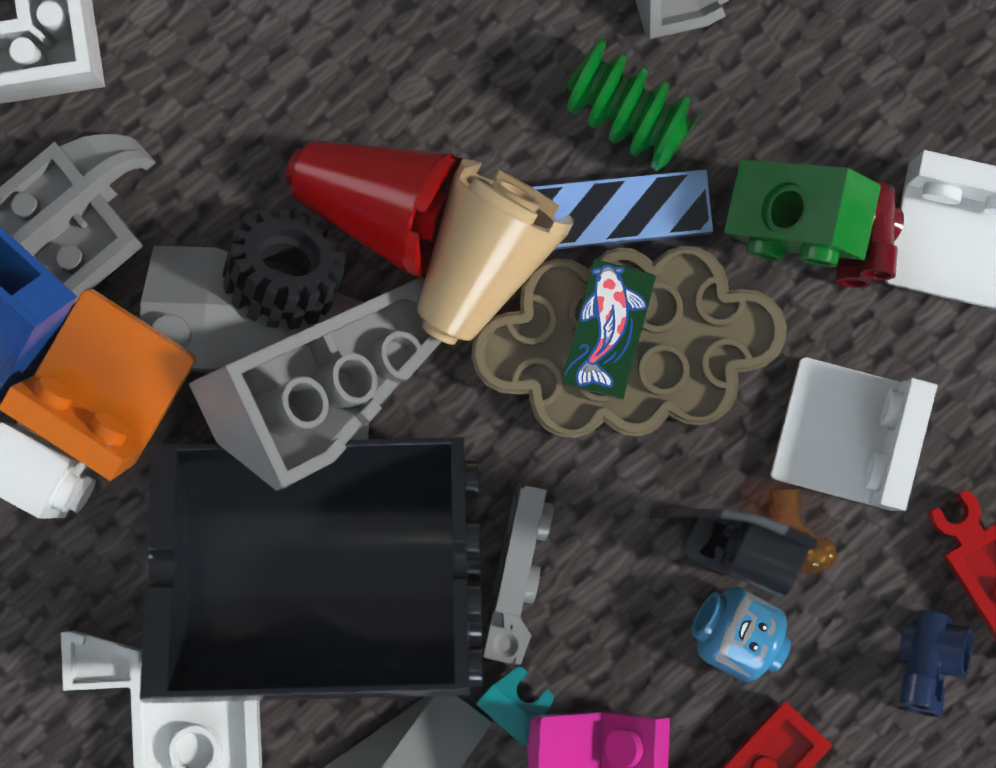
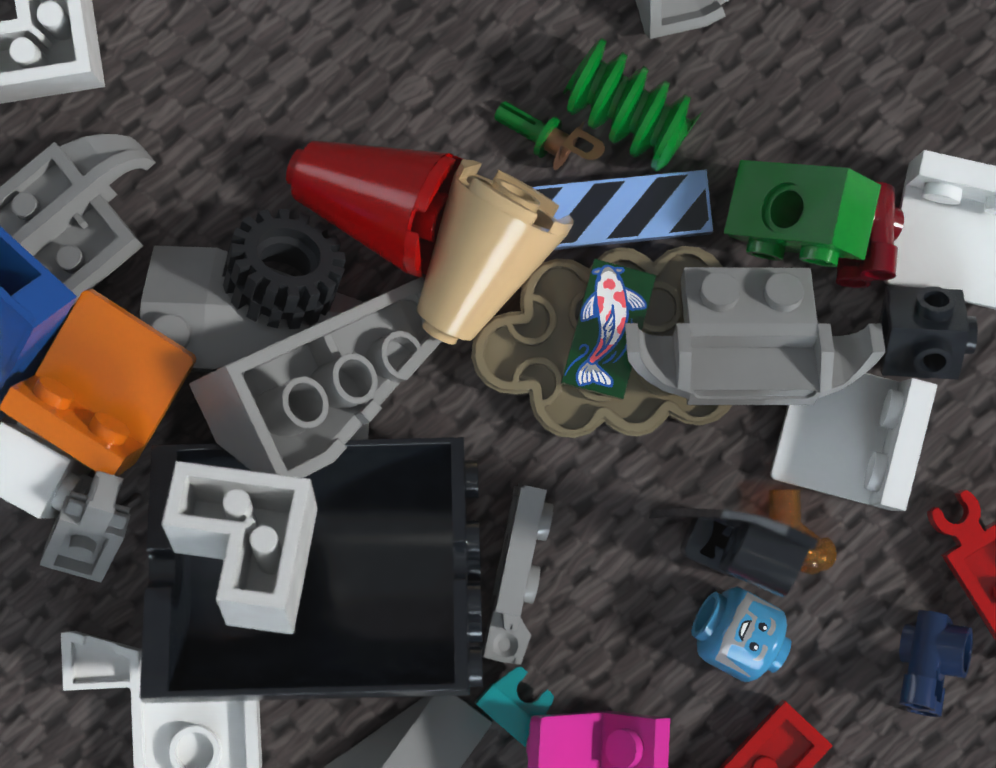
(88, 530): none -> light grey hinge
(257, 527): none -> white brick
(547, 135): none -> piece
(752, 341): none -> light grey plate
(925, 332): none -> black brick

